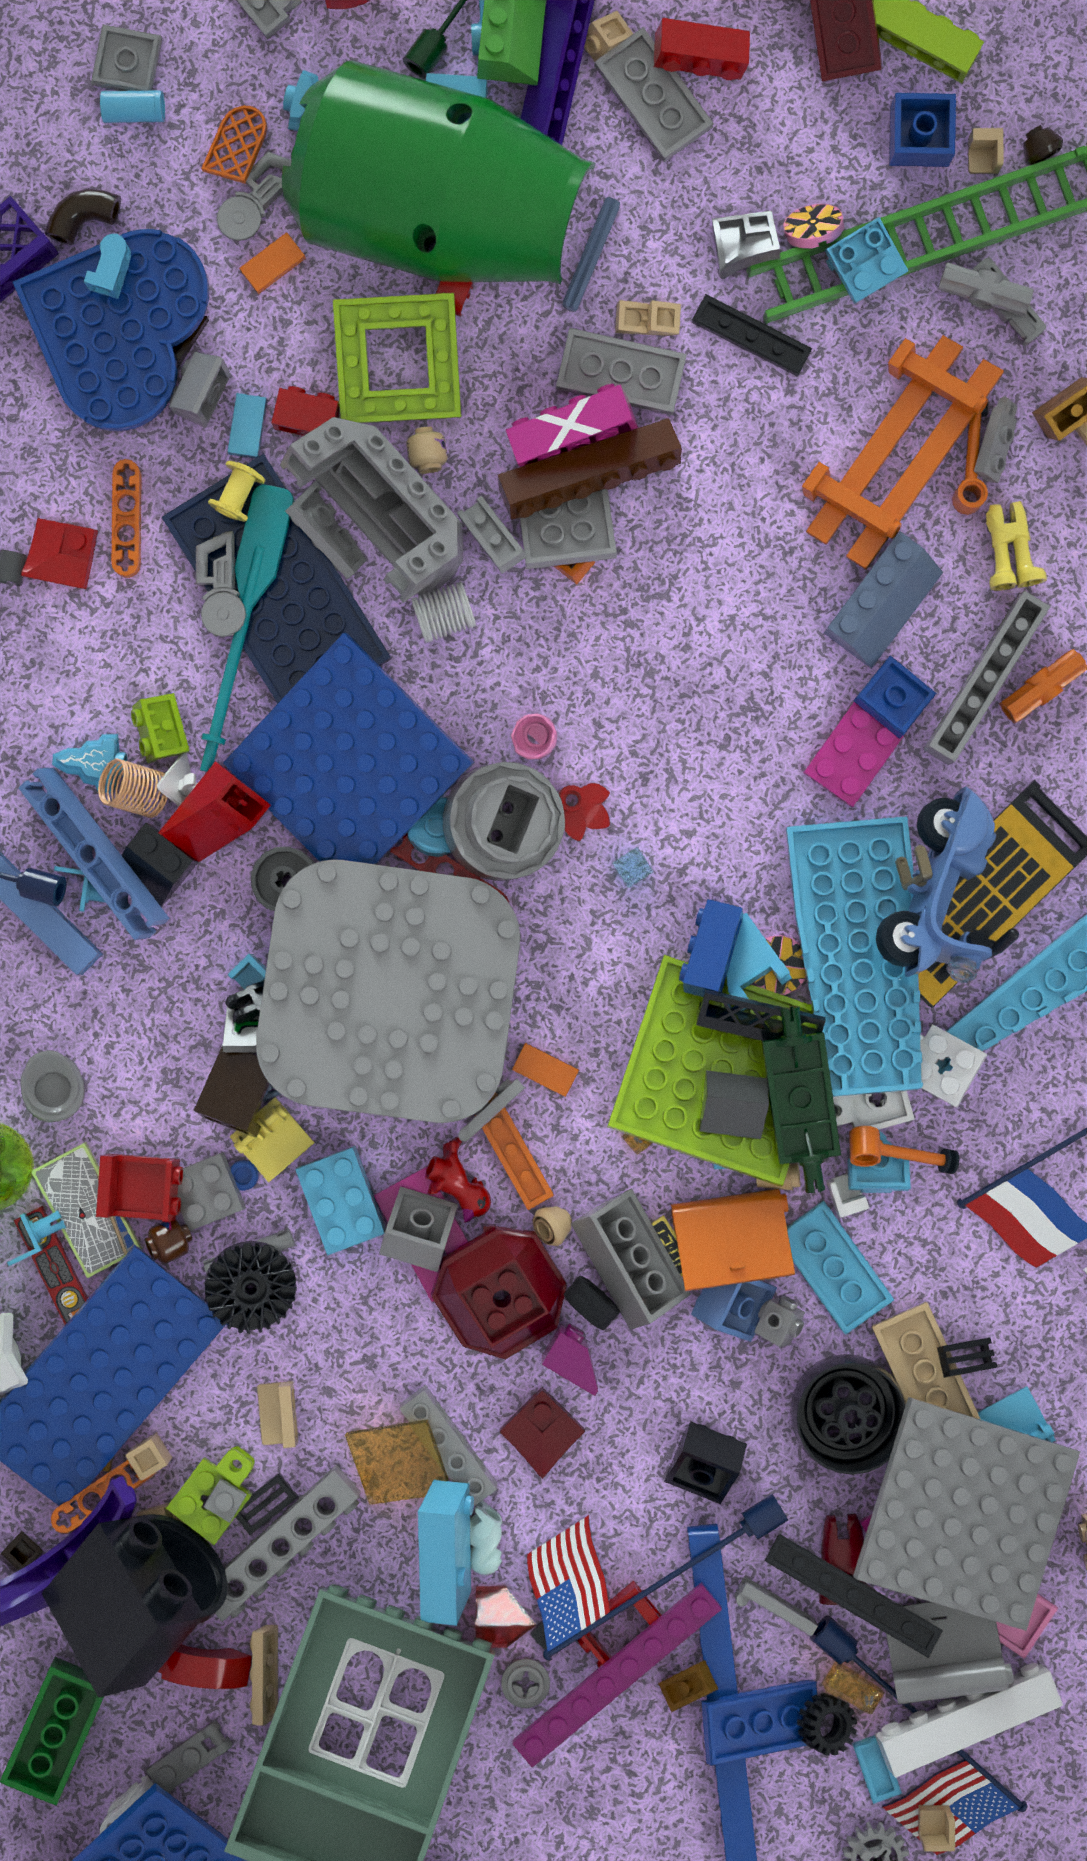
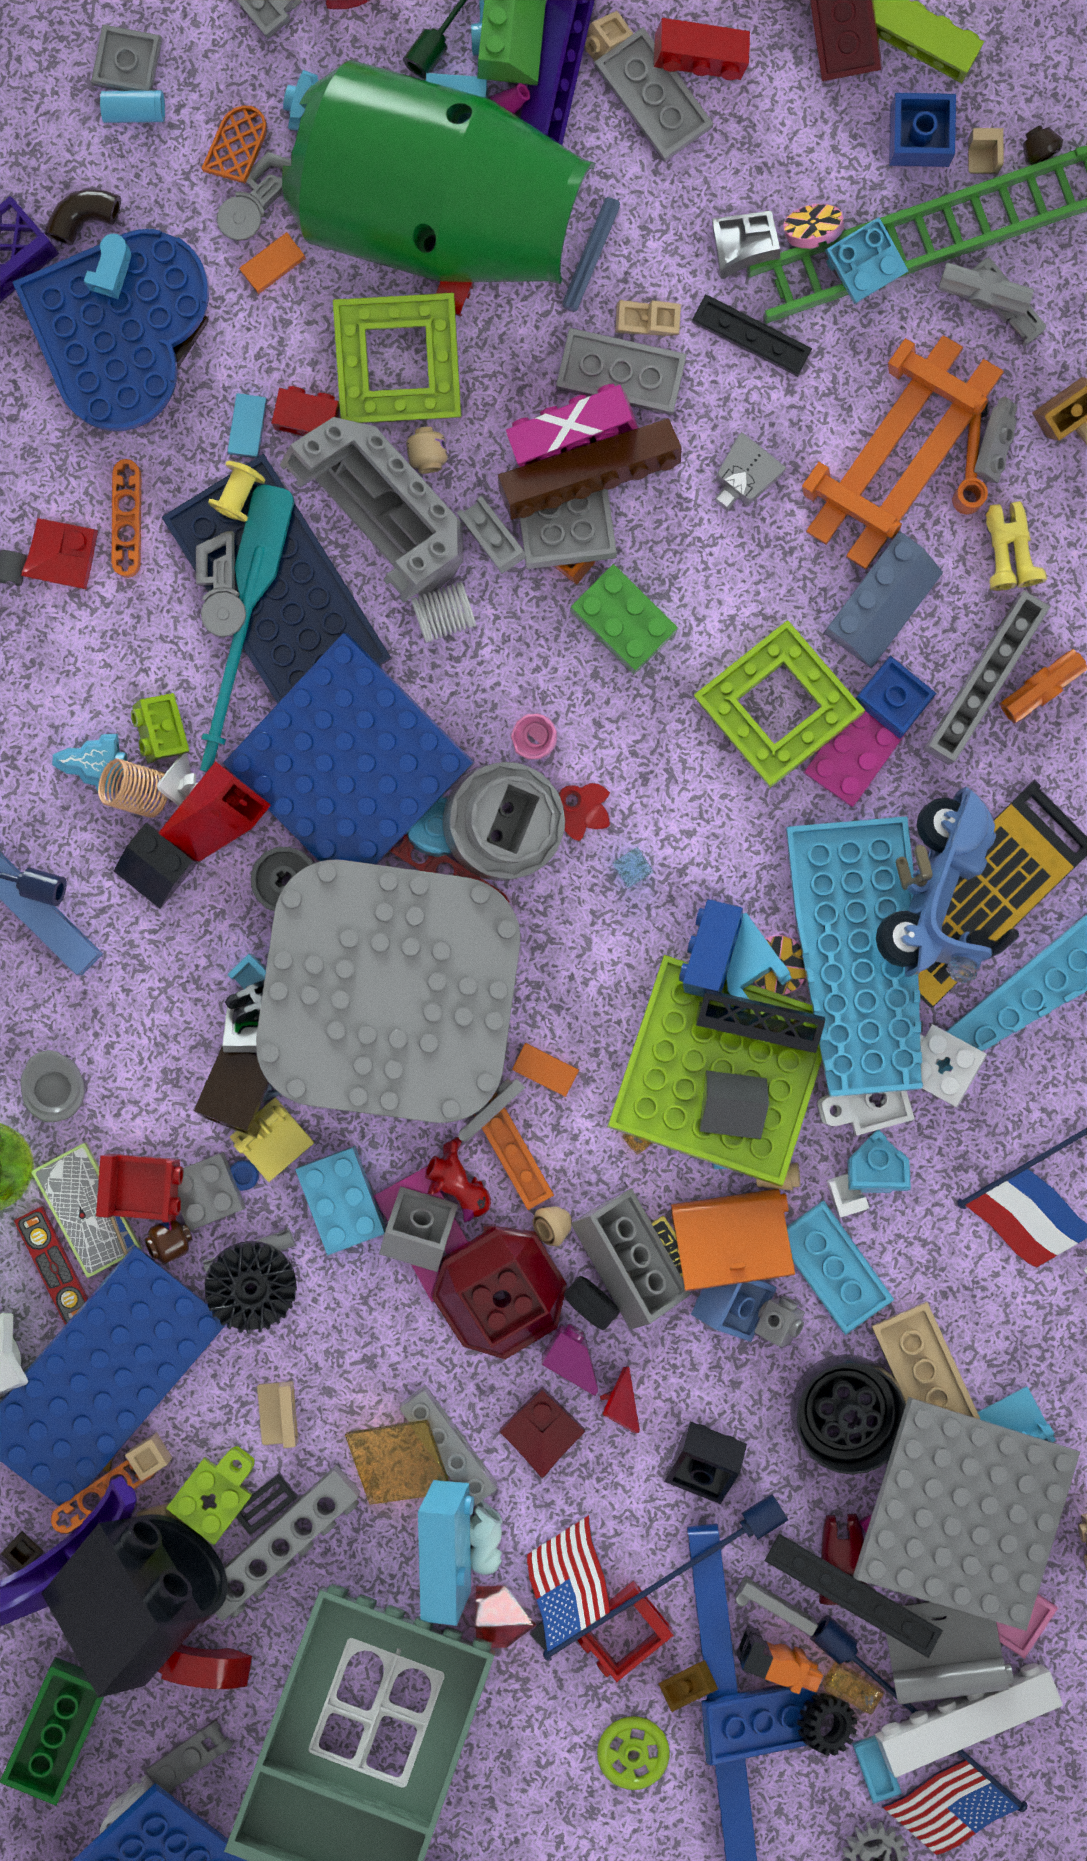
(37, 1231): medium azure bracket -> none
(88, 890): medium azure bracket -> none
(108, 870): medium blue piece -> none
(200, 388): light grey slope -> none
(225, 1500): light grey plate -> none
(264, 1674): tan plate -> none
(320, 526): light grey wing -> none
(512, 98): none -> dark pink cone
(536, 1692): light grey gear -> none
(616, 1675): magenta plate -> none
(621, 1403): none -> red piece
(623, 619): none -> bright green brick
(652, 1736): none -> lime plate
(746, 473): none -> light grey torso
(777, 1662): none -> orange hips
(780, 647): none -> lime plate
(801, 1098): dark green plate -> none
(868, 1148): orange piece -> none
(936, 1827): tan panel -> none
(985, 1354): black tile -> none

